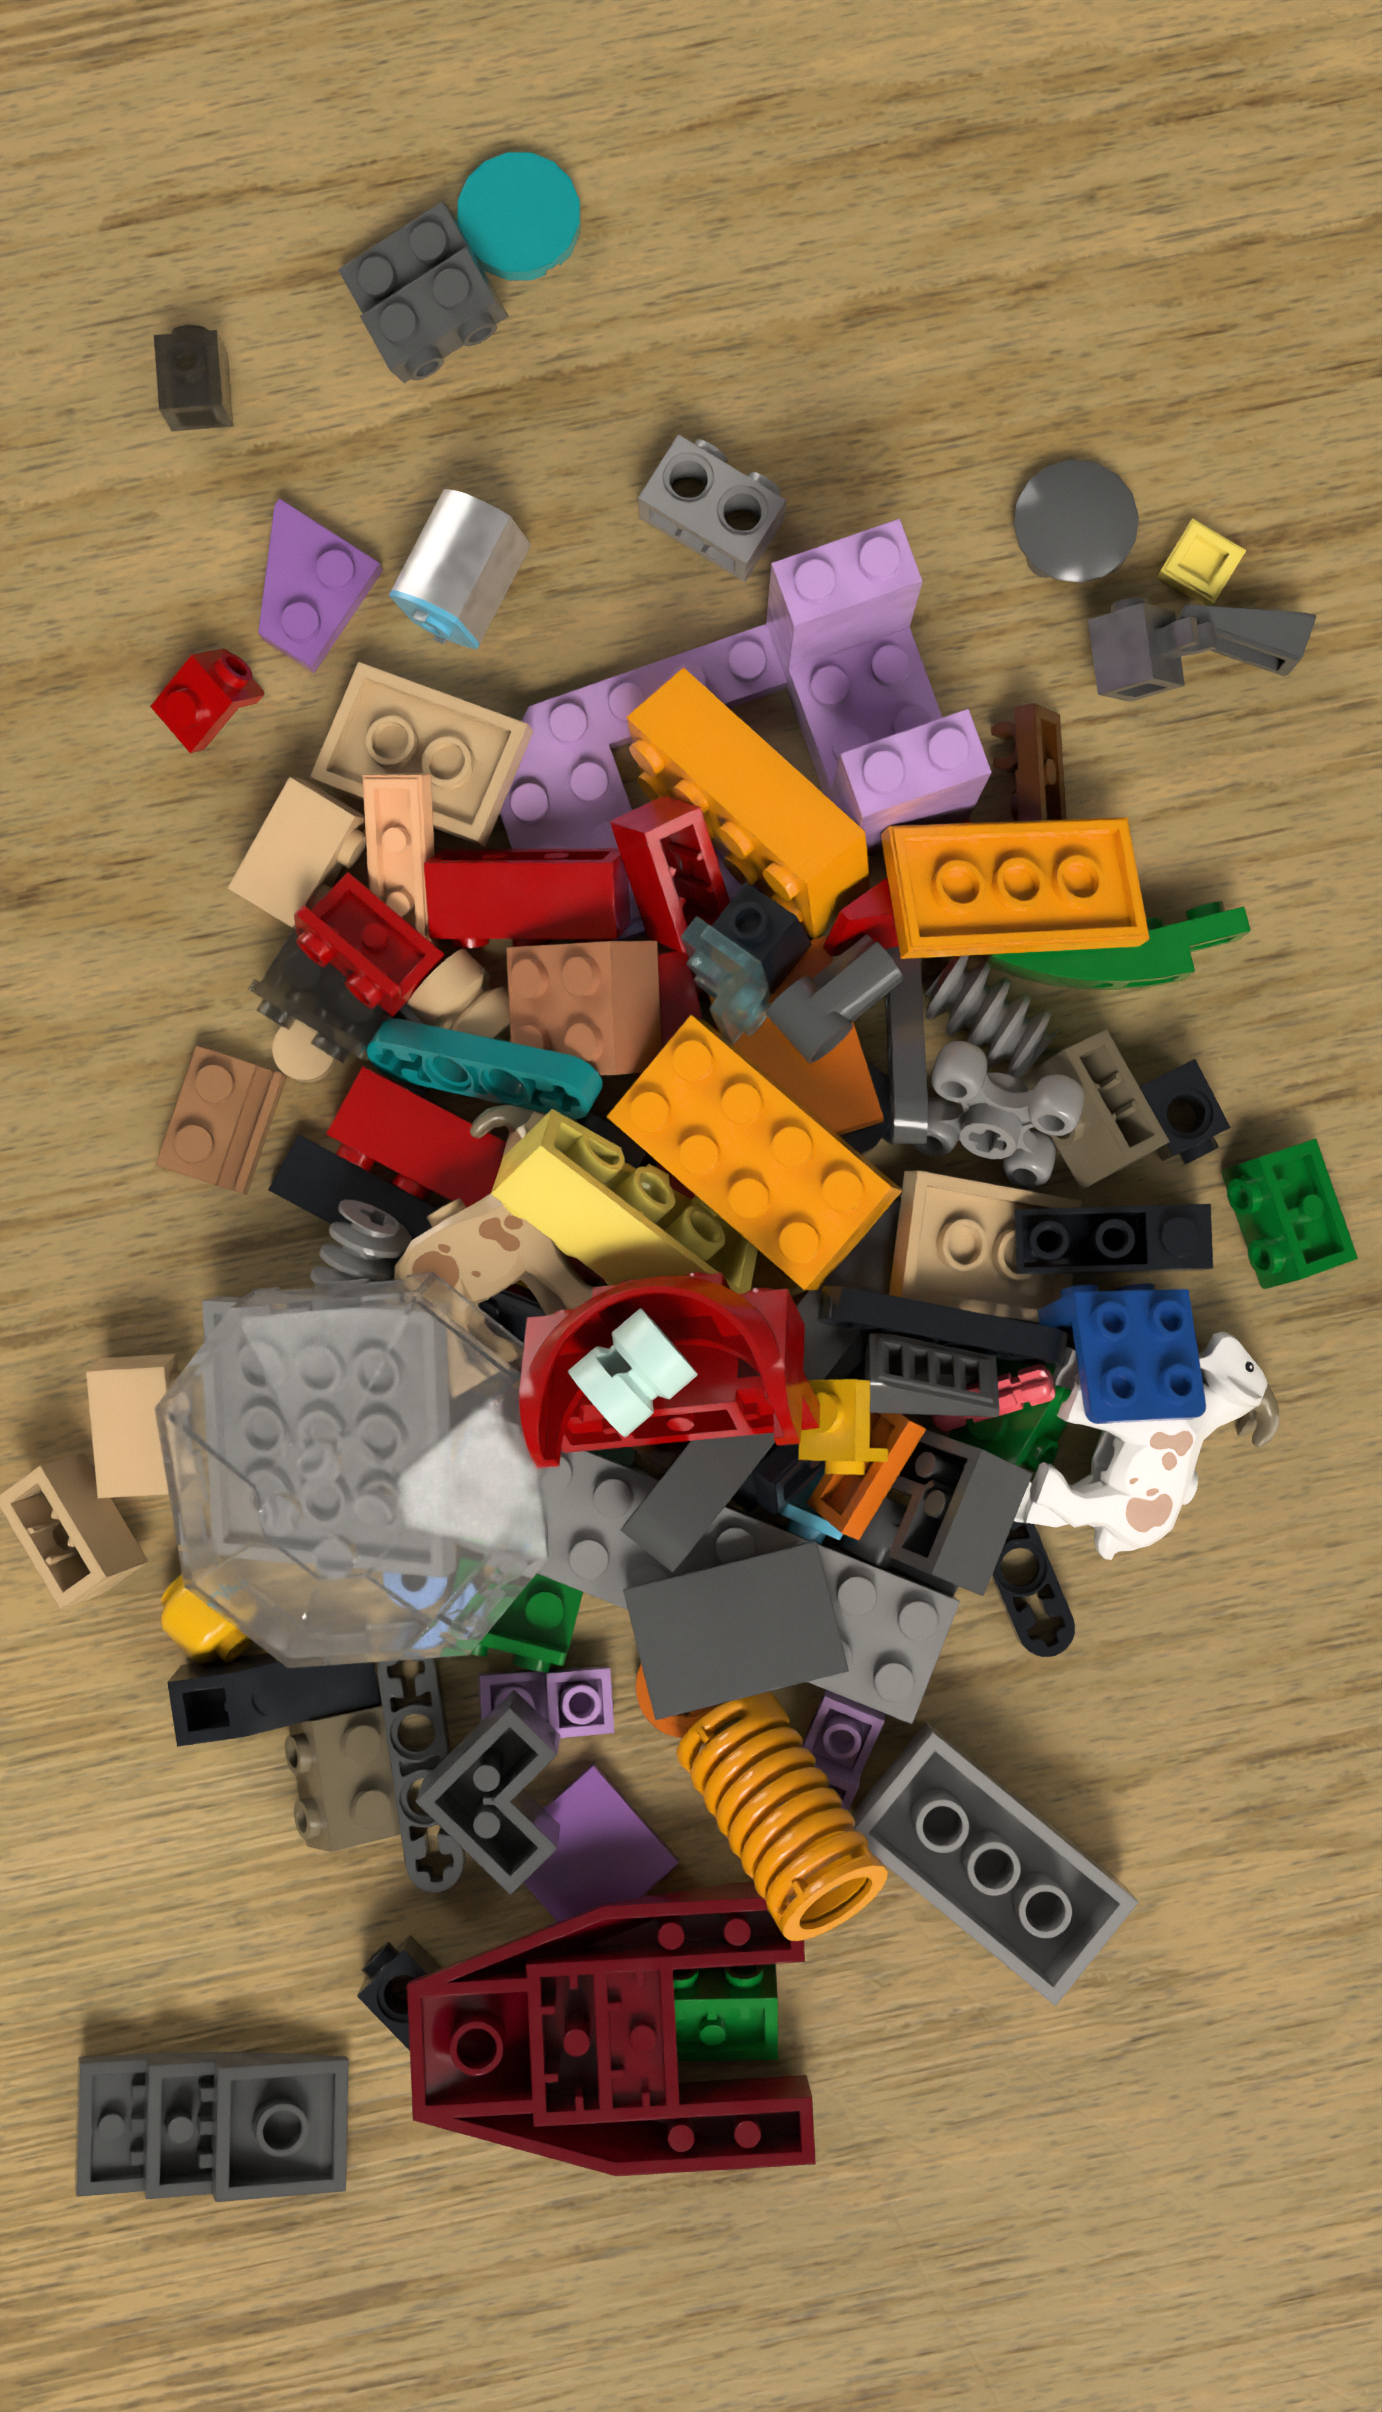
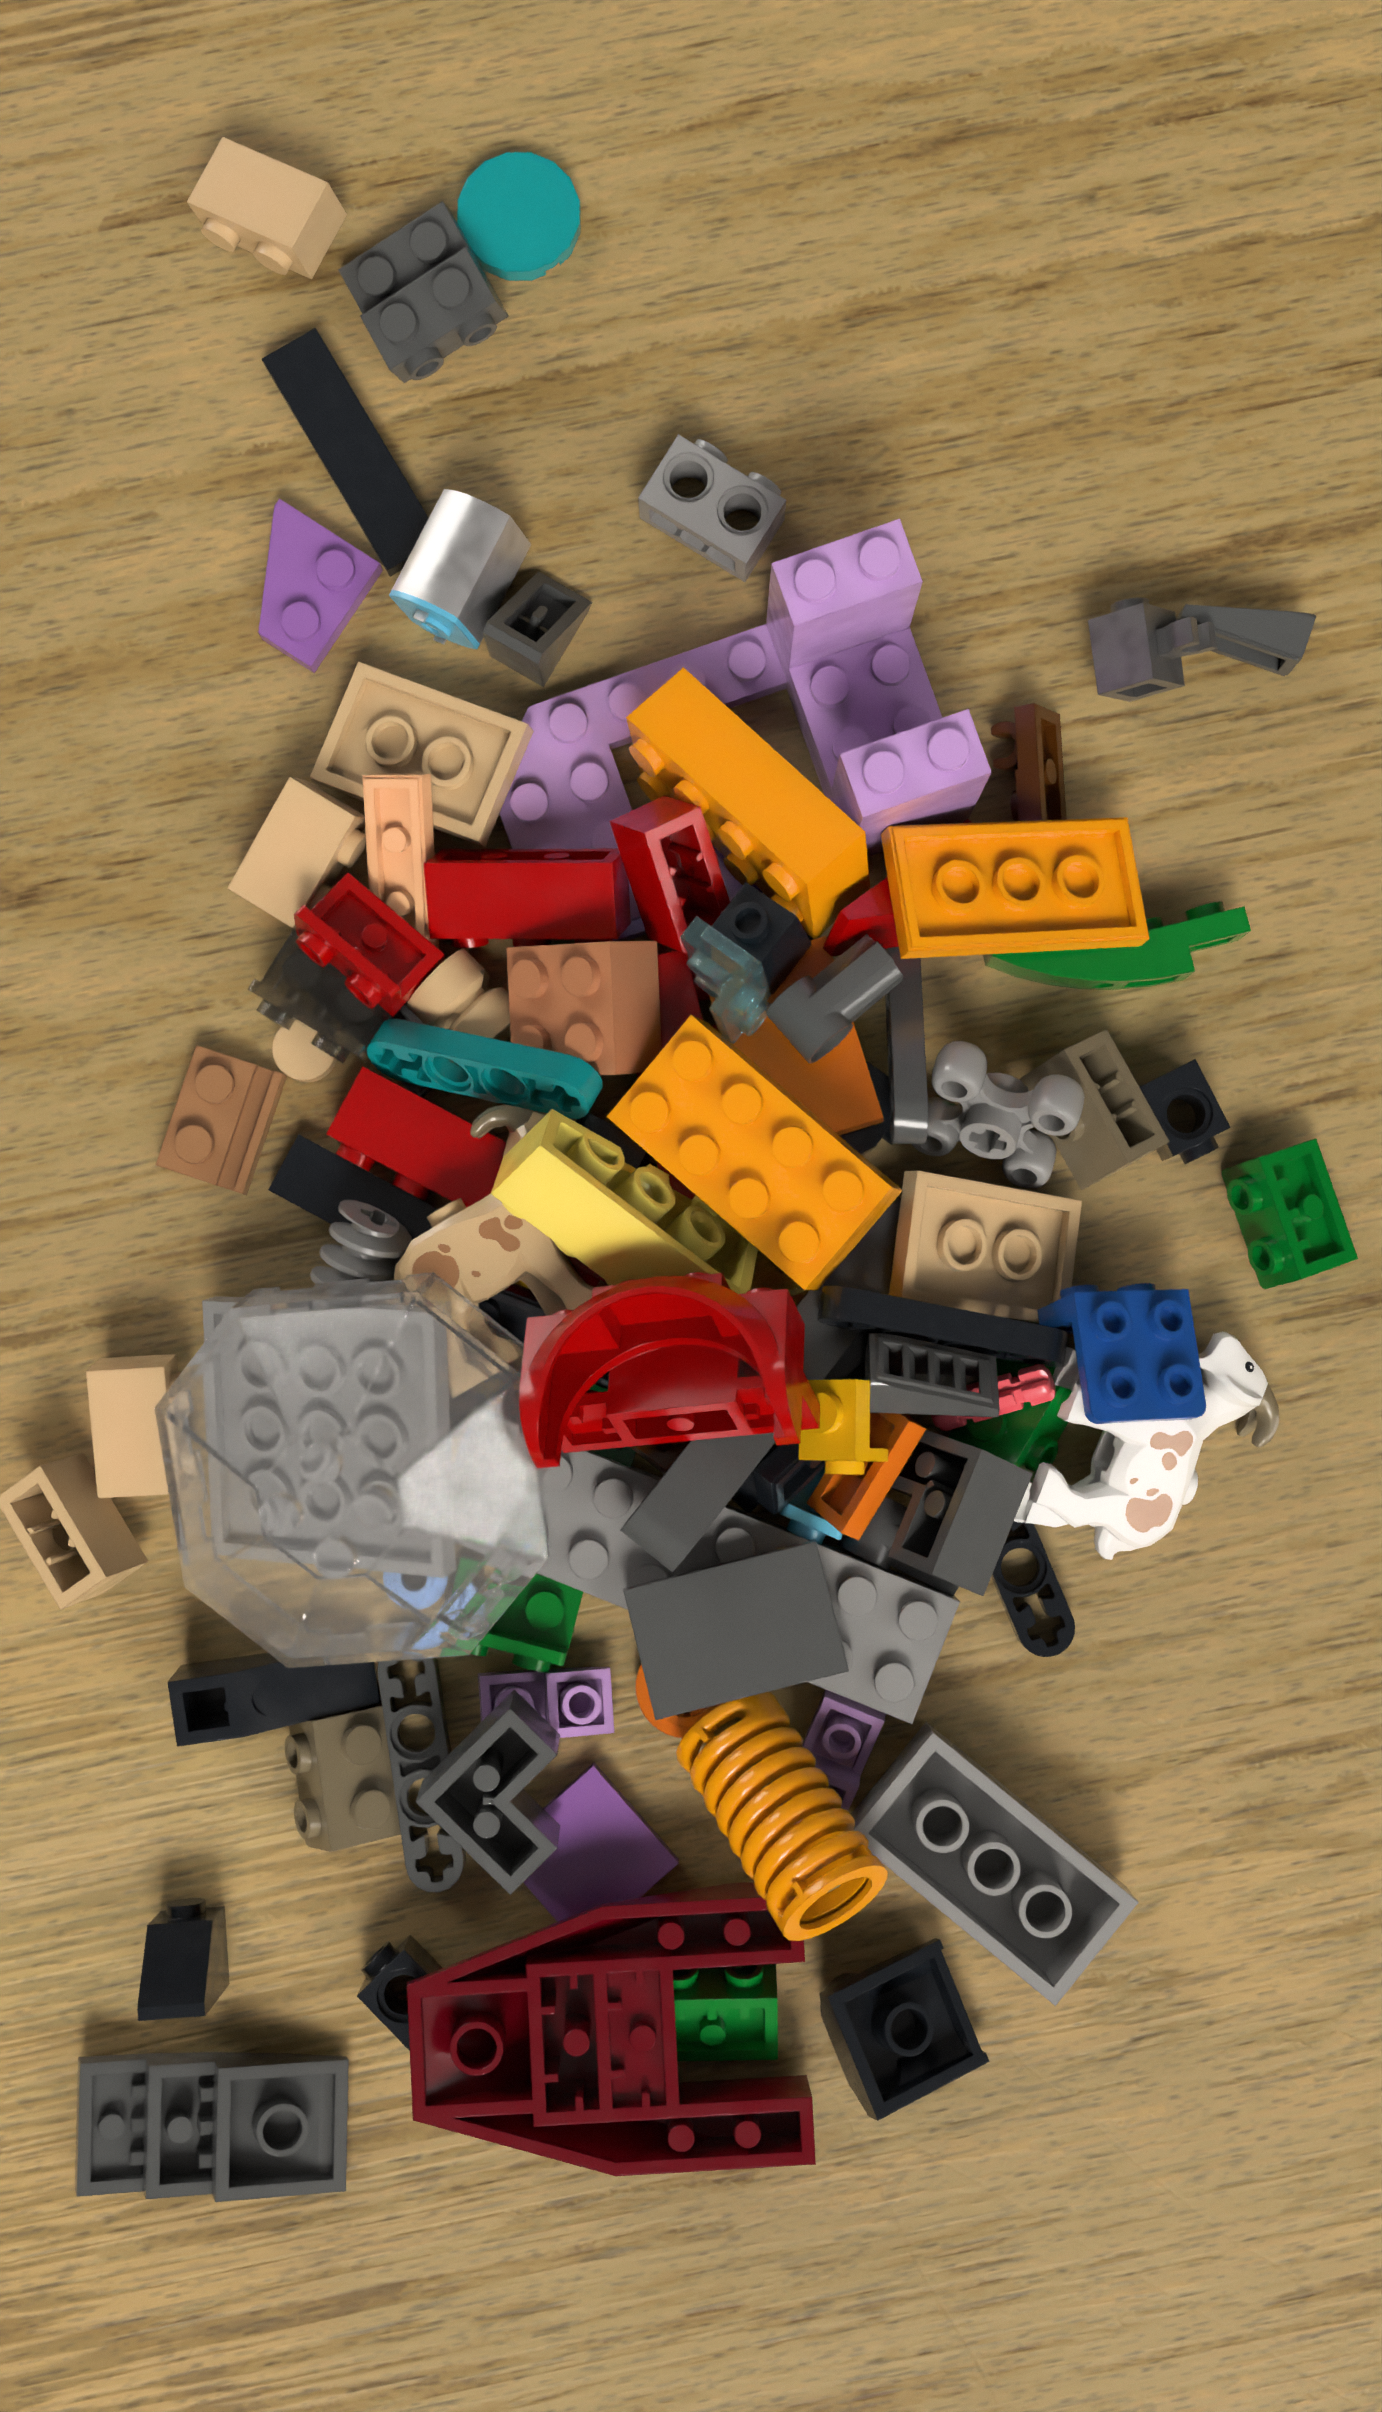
(183, 1961): none -> black slope
(193, 379): clear smoke brick -> none
(198, 1628): yellow head -> none
(206, 697): red bracket -> none
(266, 209): none -> tan brick
(349, 447): none -> black tile
(535, 627): none -> dark grey slope
(632, 1373): light aqua wheel -> none
(900, 2029): none -> black slope
(989, 1015): light grey piece -> none
(1075, 521): dark grey dish -> none
(1114, 1239): black slope -> none
(1201, 563): light yellow tile -> none

